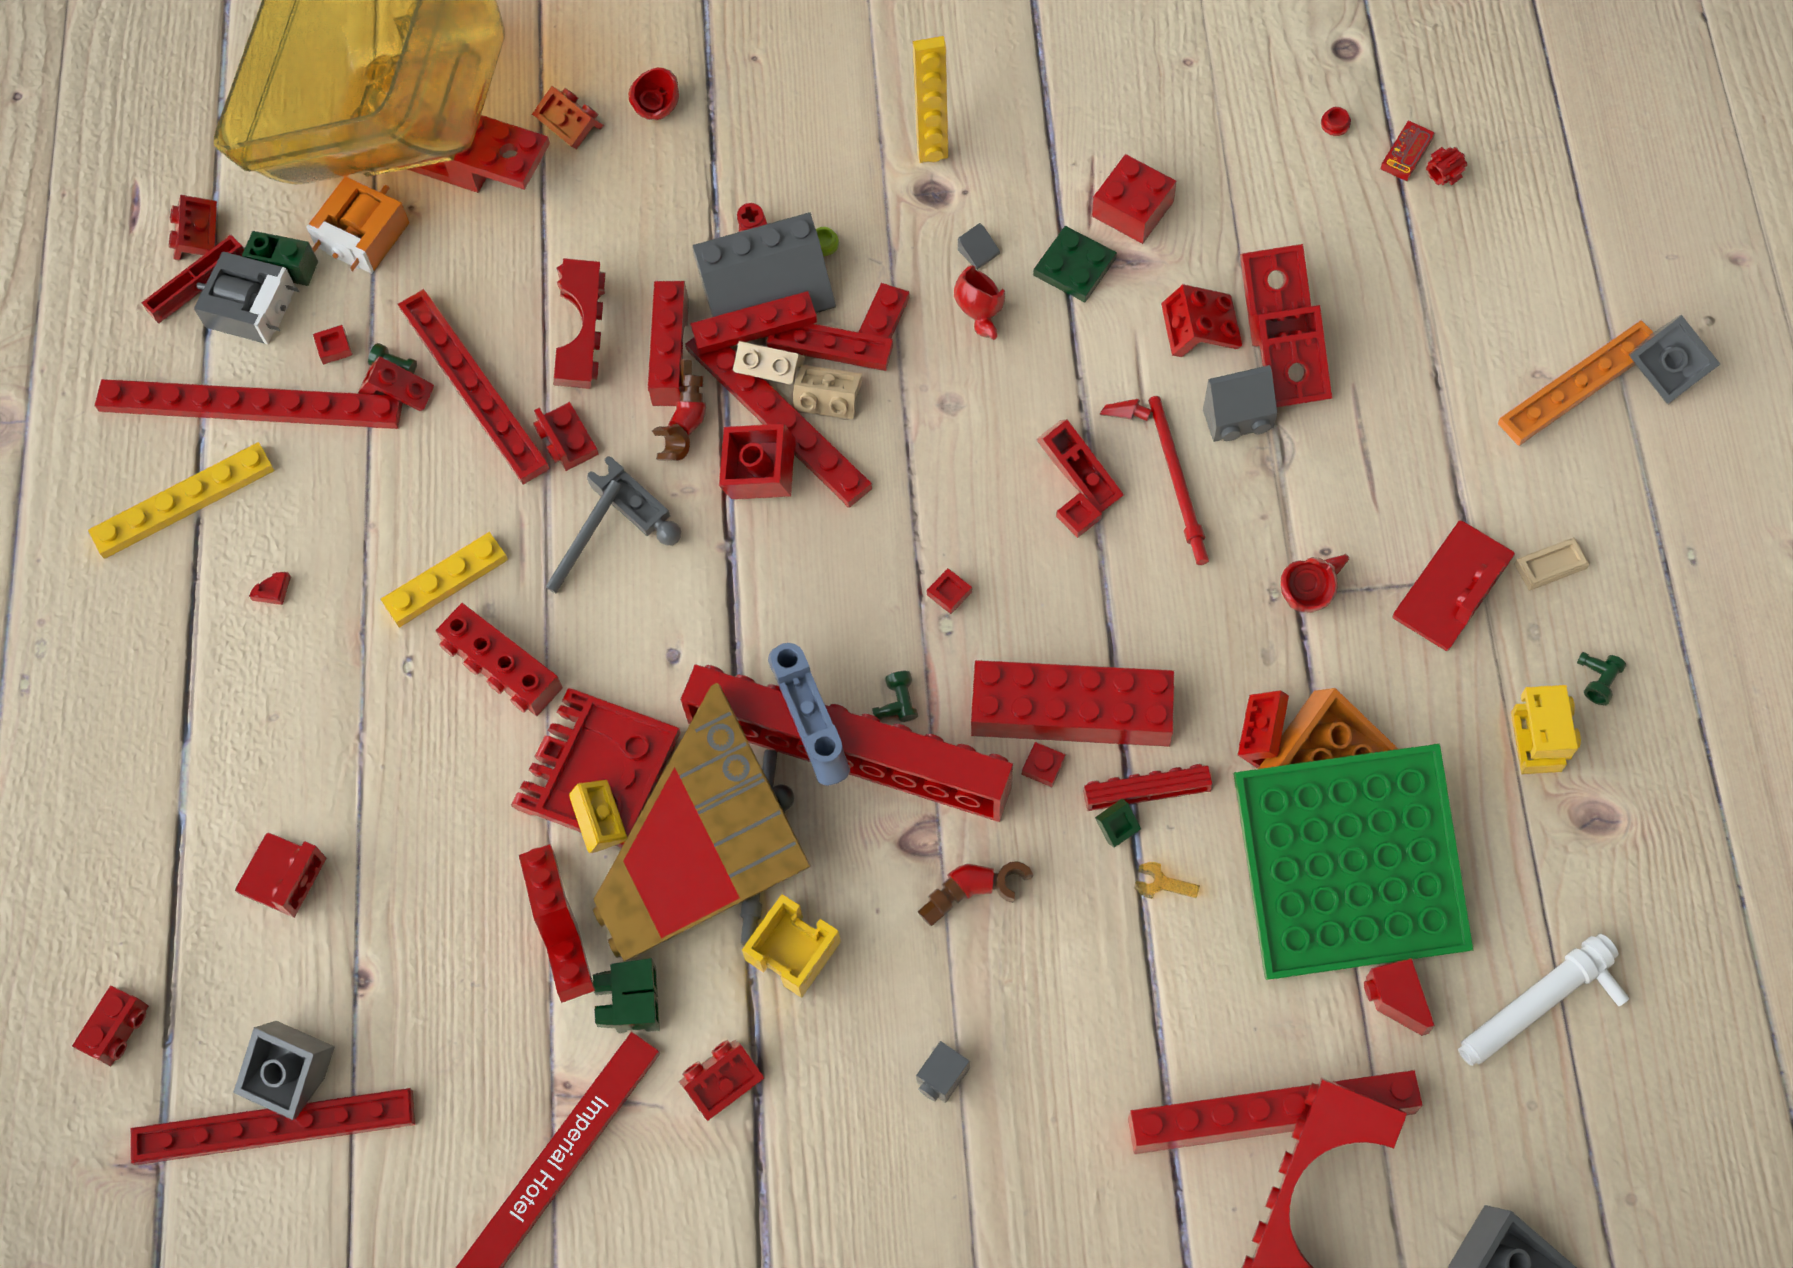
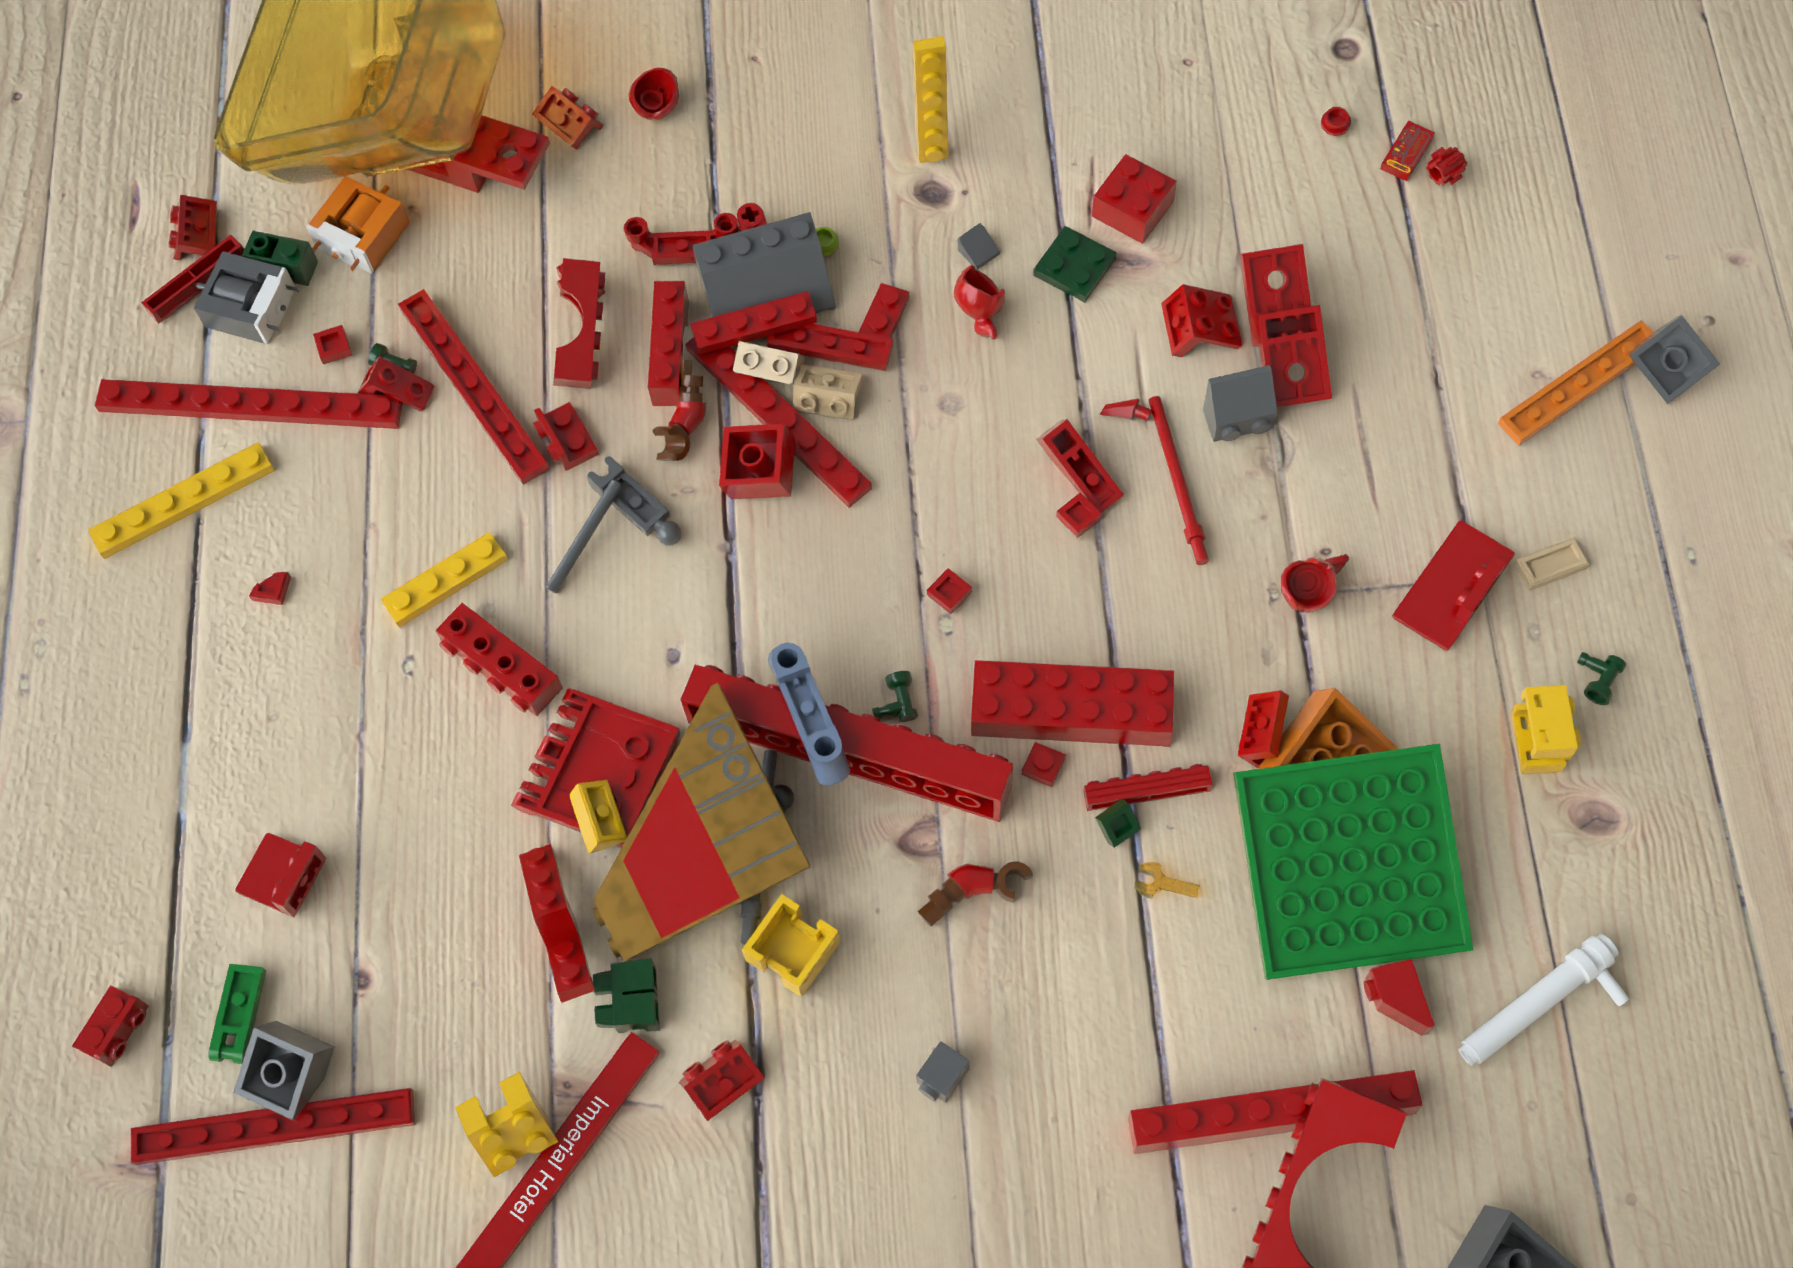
(237, 1012): none -> green plate
(510, 1130): none -> yellow piece
(675, 246): none -> red plate

